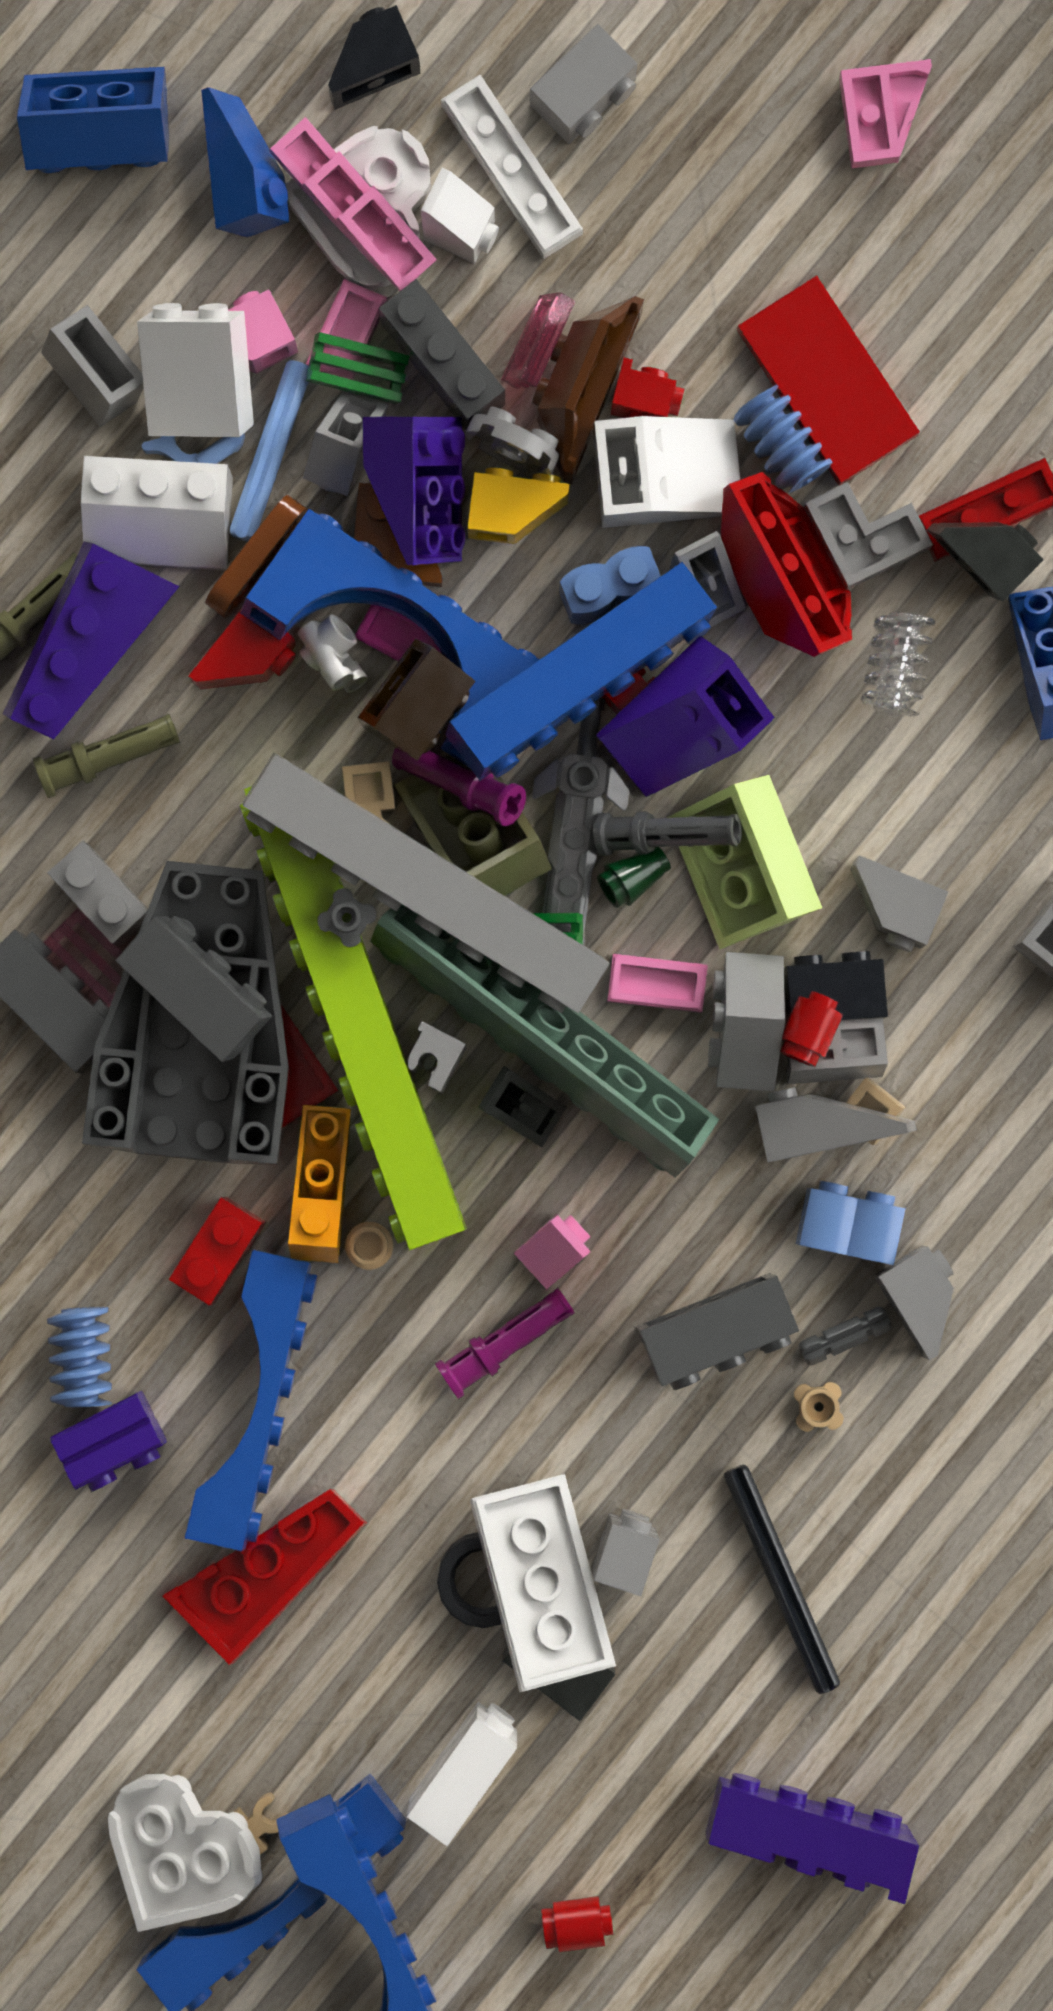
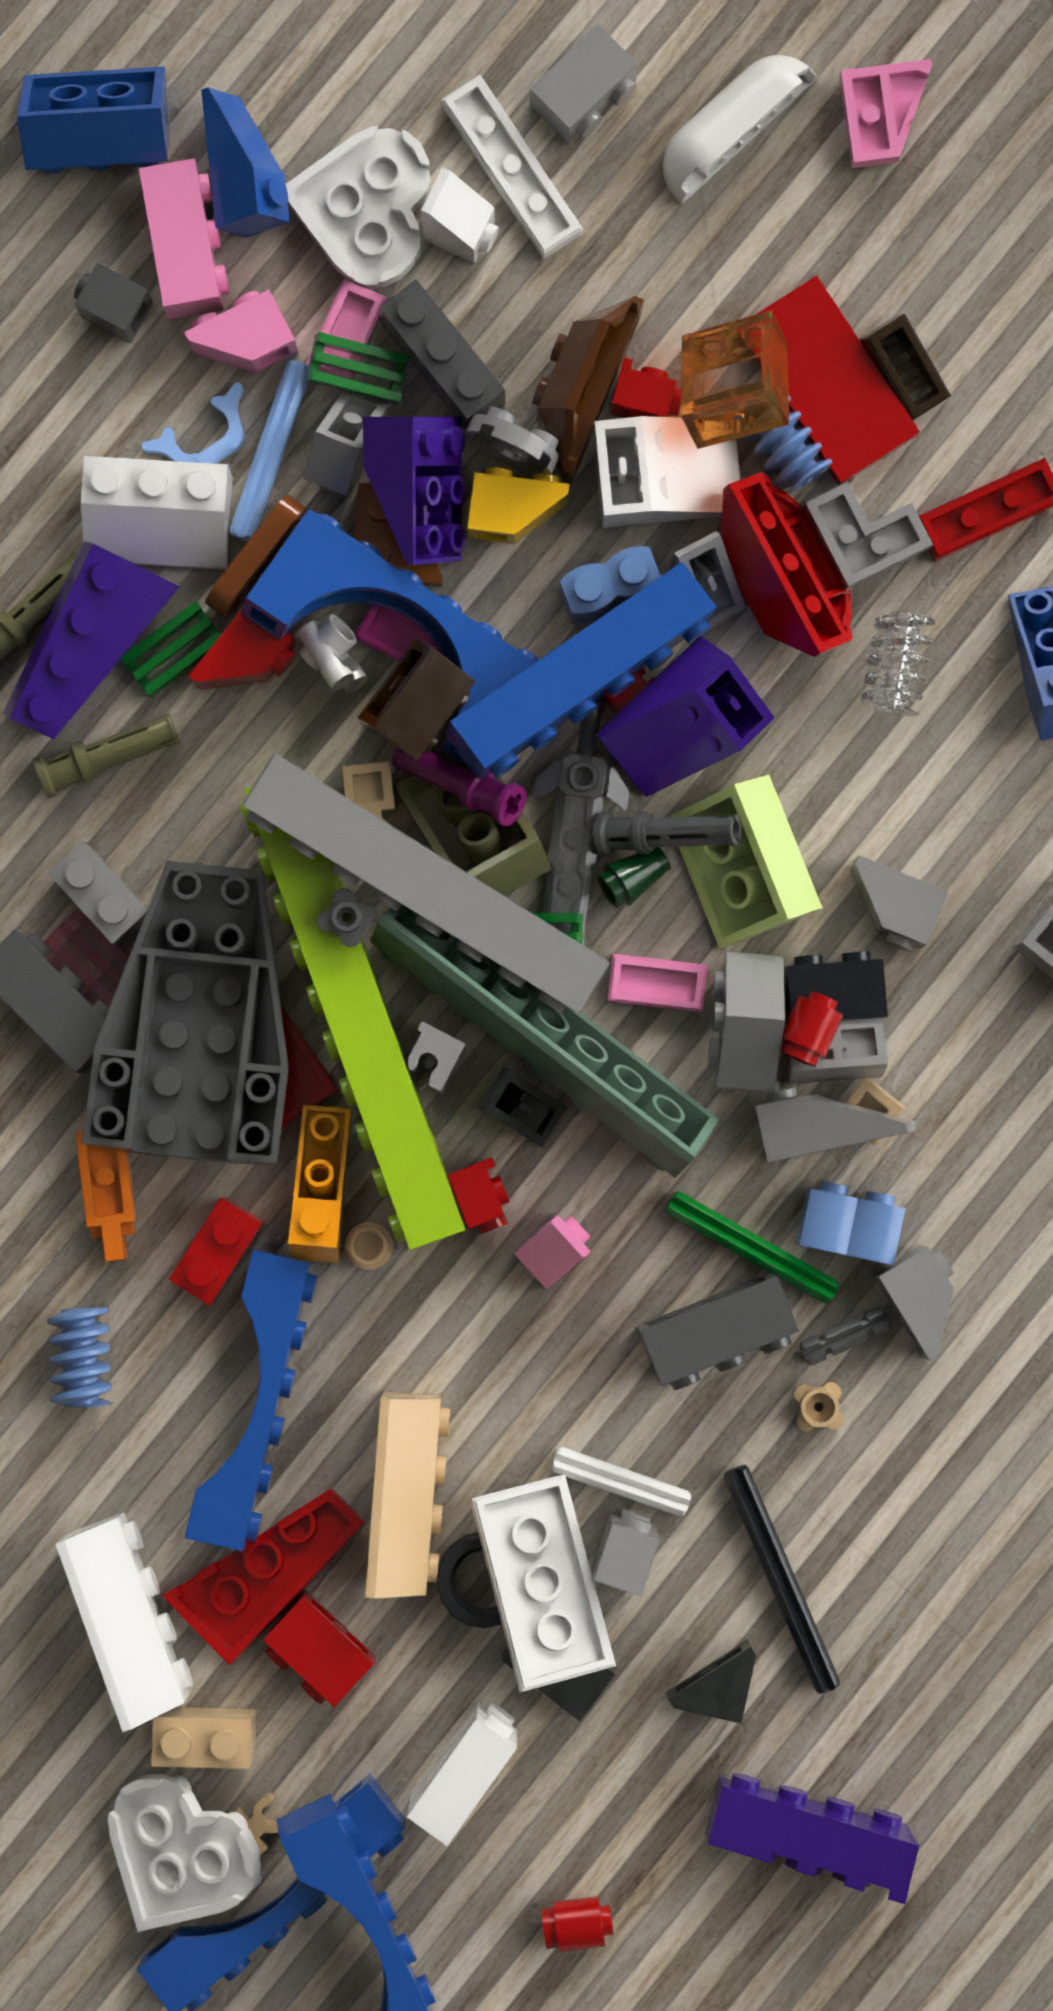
(93, 365): light grey piece -> none
(107, 1197): none -> orange hinge
(109, 1441): dark purple brick -> none
(112, 302): none -> dark grey brick
(124, 1620): none -> white slope
(159, 636): none -> green tile
(183, 238): none -> bright pink brick
(195, 371): white brick -> none
(195, 986): dark grey brick -> none
(204, 1738): none -> tan brick
(318, 1650): none -> red brick
(352, 204): bright pink slope -> none
(373, 57): black slope -> none
(404, 1495): none -> tan slope
(480, 1196): none -> red brick
(486, 1354): magenta pin -> none
(538, 340): clear pink tile -> none
(621, 1481): none -> white axle
(719, 1687): none -> pearl dark grey slope
(732, 121): none -> white brick
(752, 1247): none -> green axle
(760, 403): none -> clear orange window
(919, 358): none -> dark brown slope
(990, 553): pearl dark grey slope -> none

